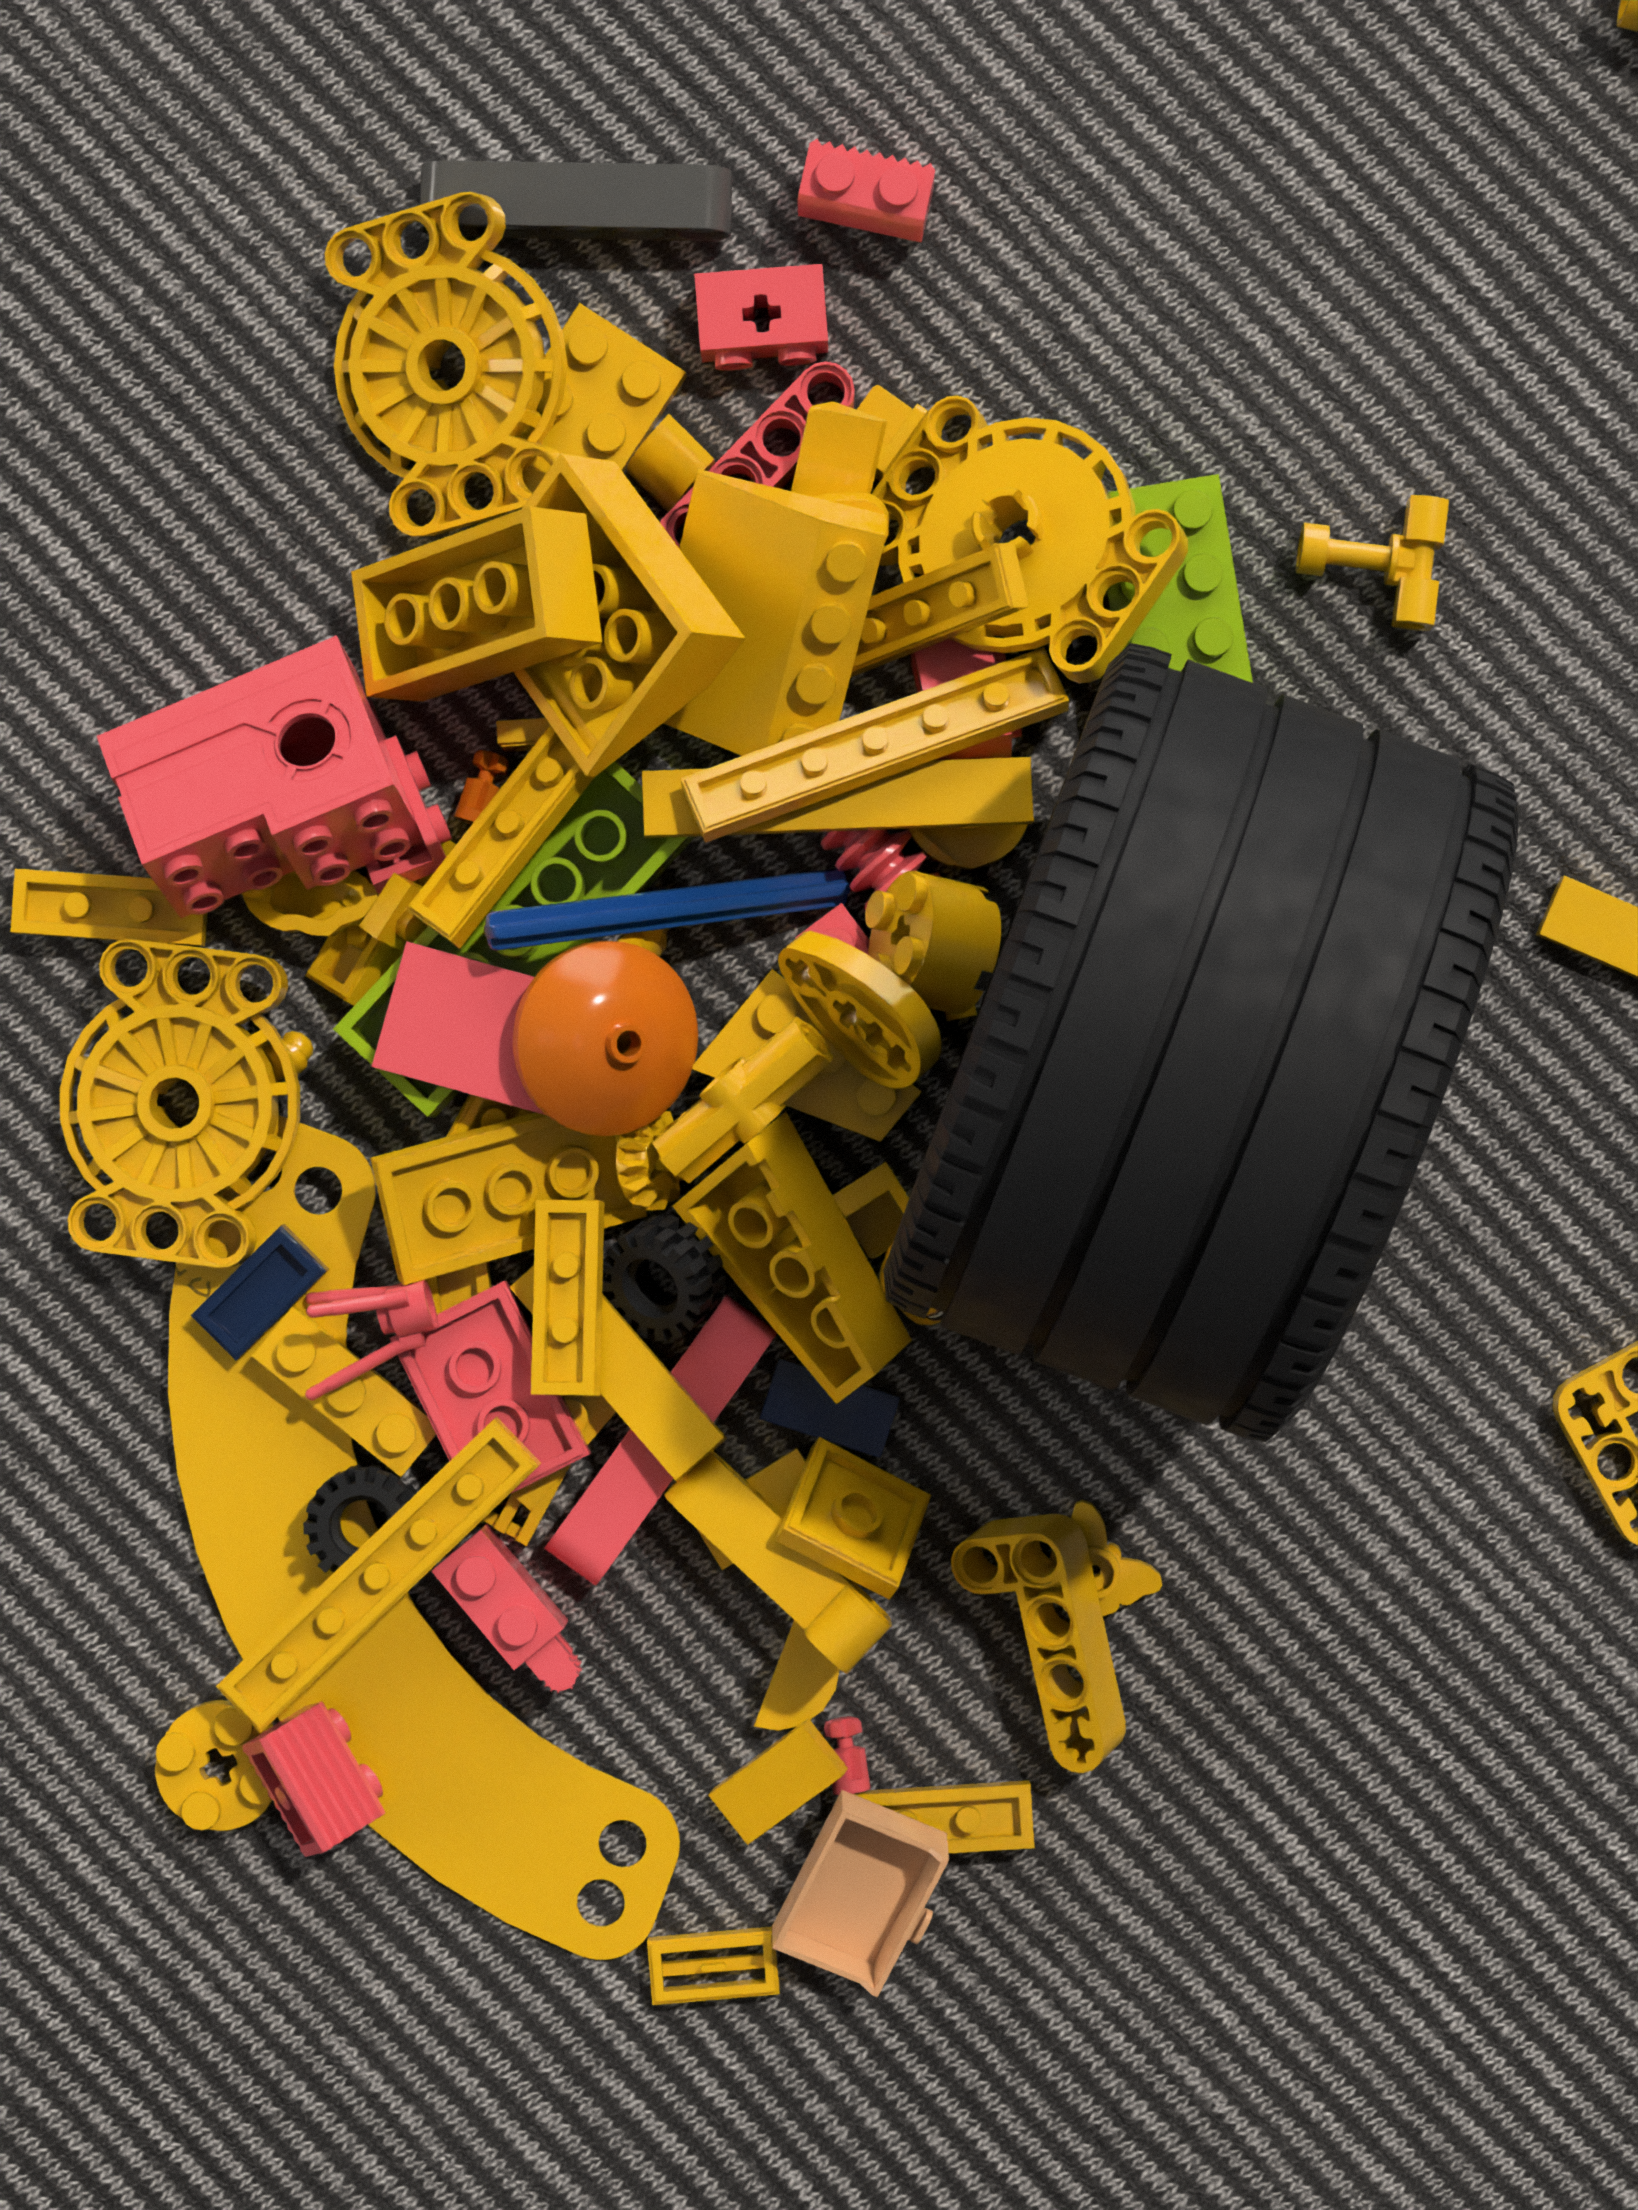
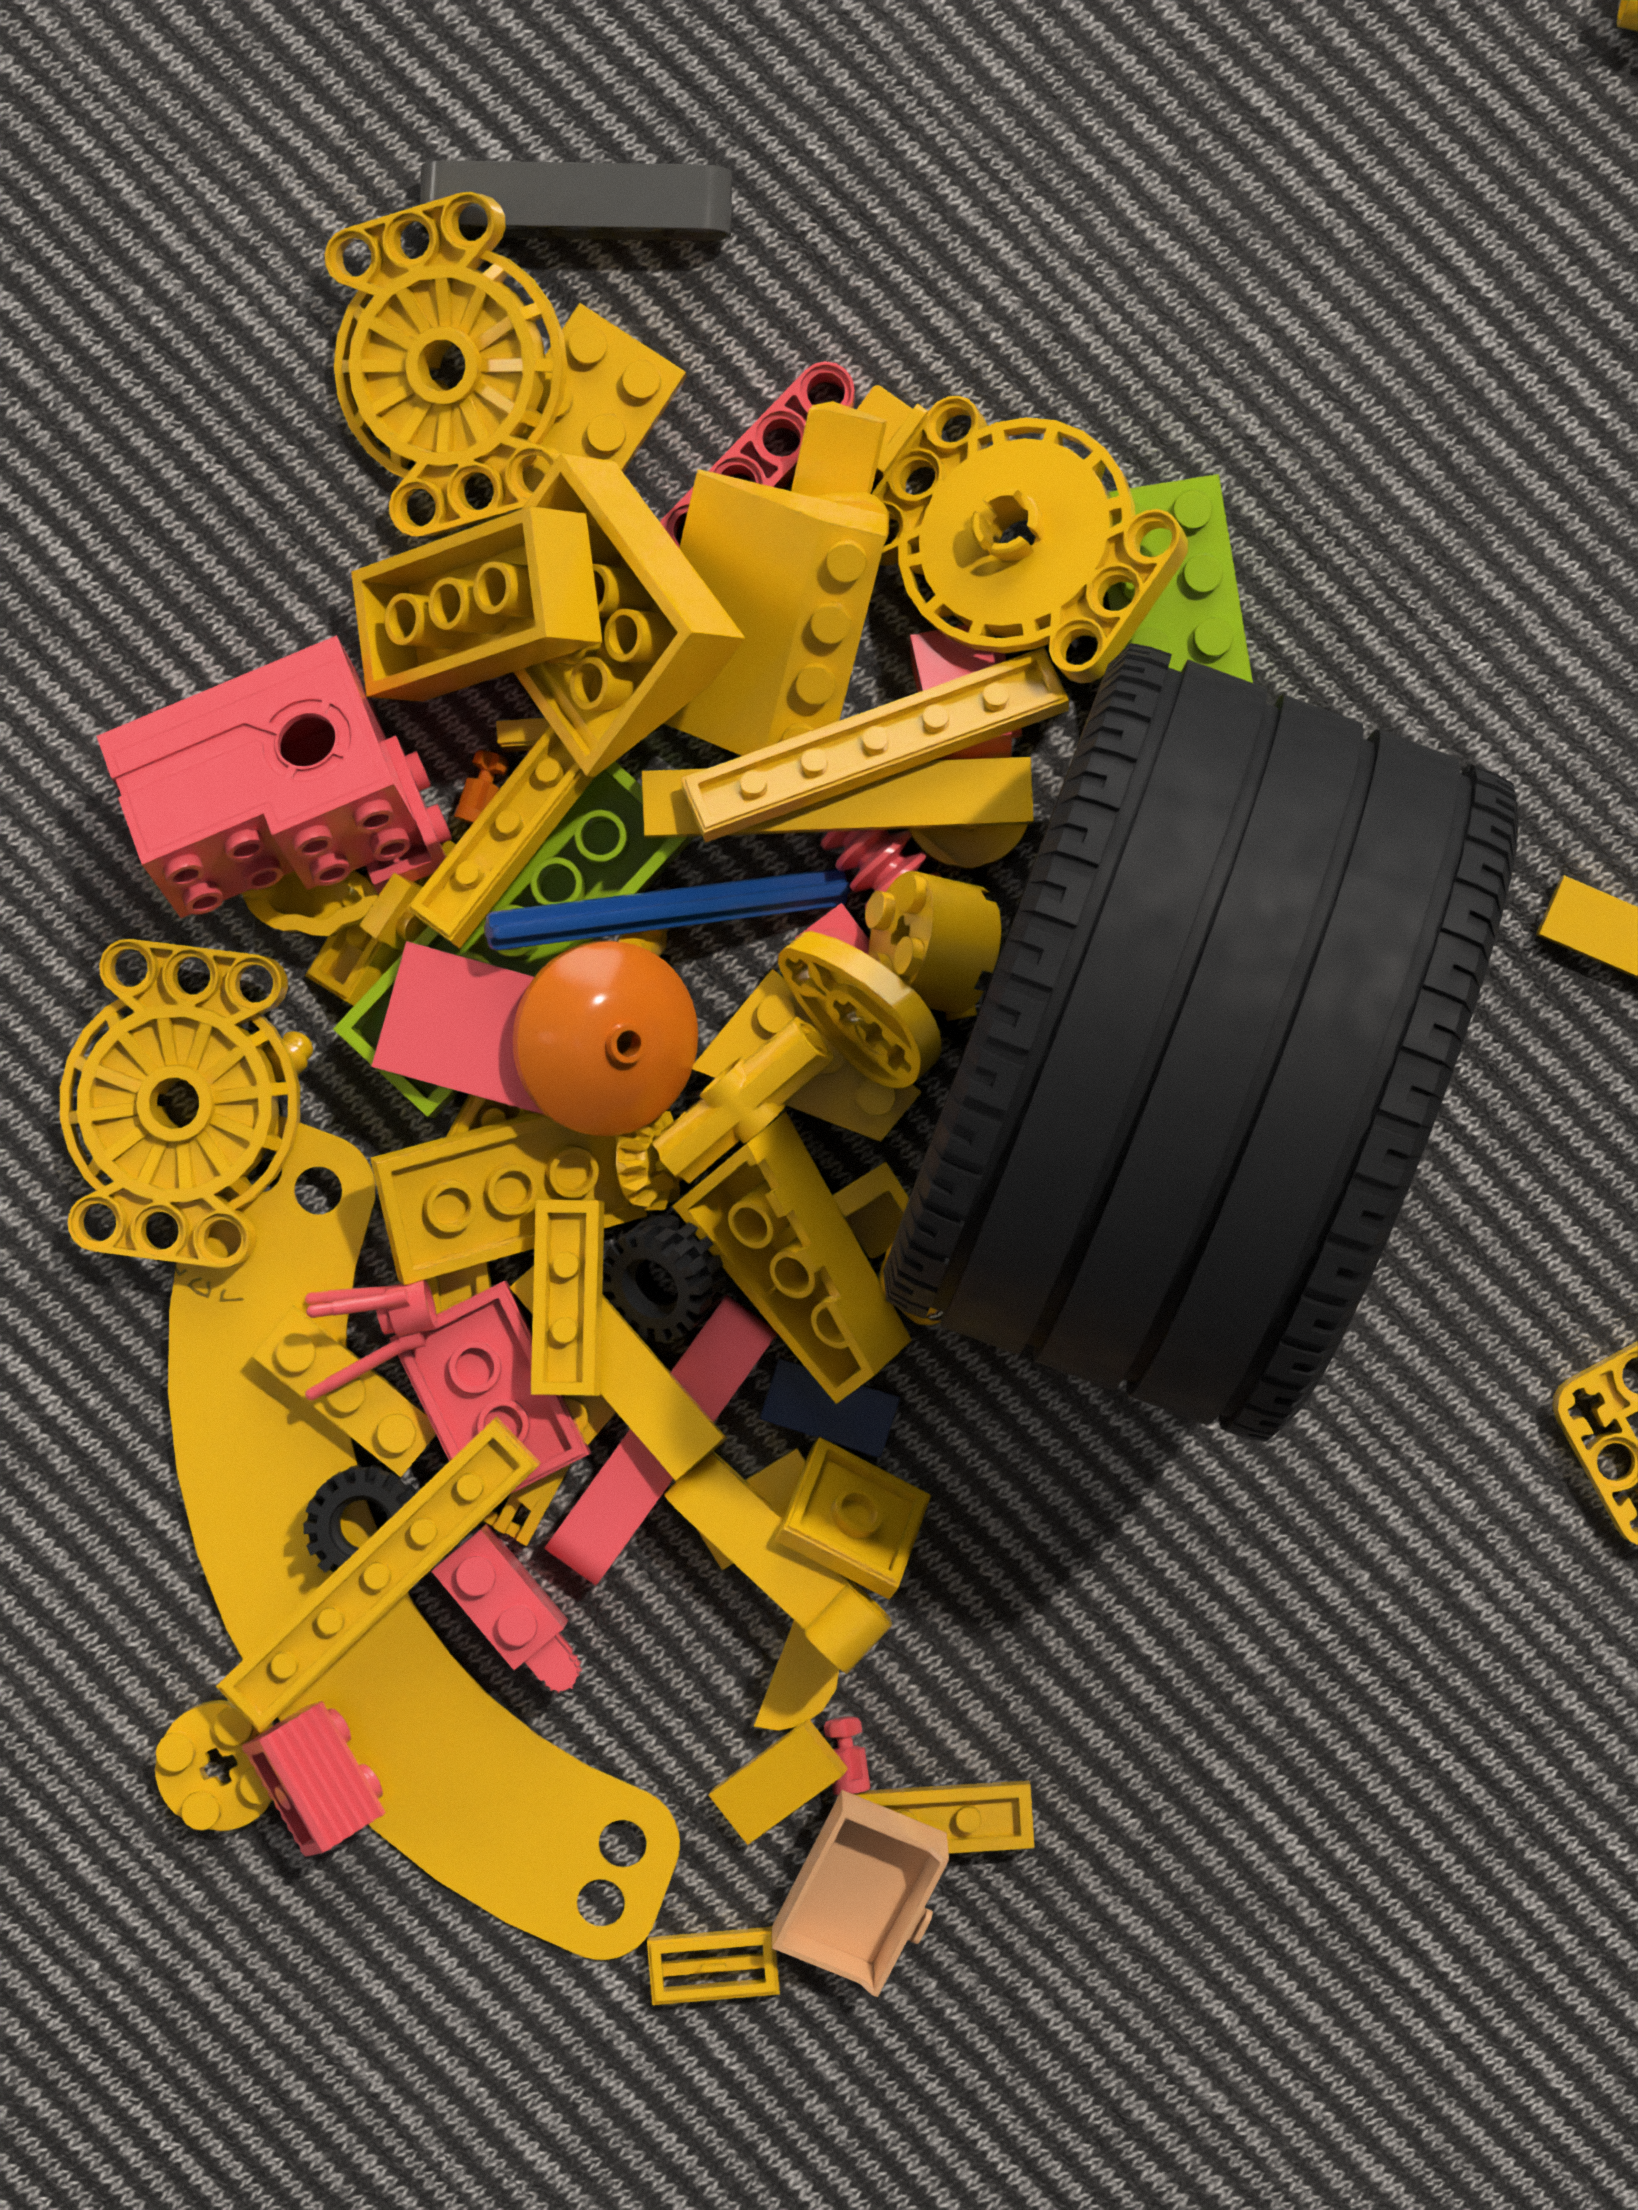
(99, 908): yellow plate -> none
(260, 1292): dark blue tile -> none
(668, 462): yellow brick -> none
(729, 303): coral brick -> none
(866, 191): coral brick -> none
(941, 606): yellow tile -> none
(1080, 1718): yellow beam -> none
(1120, 1578): yellow animal -> none
(1405, 560): yellow bar -> none

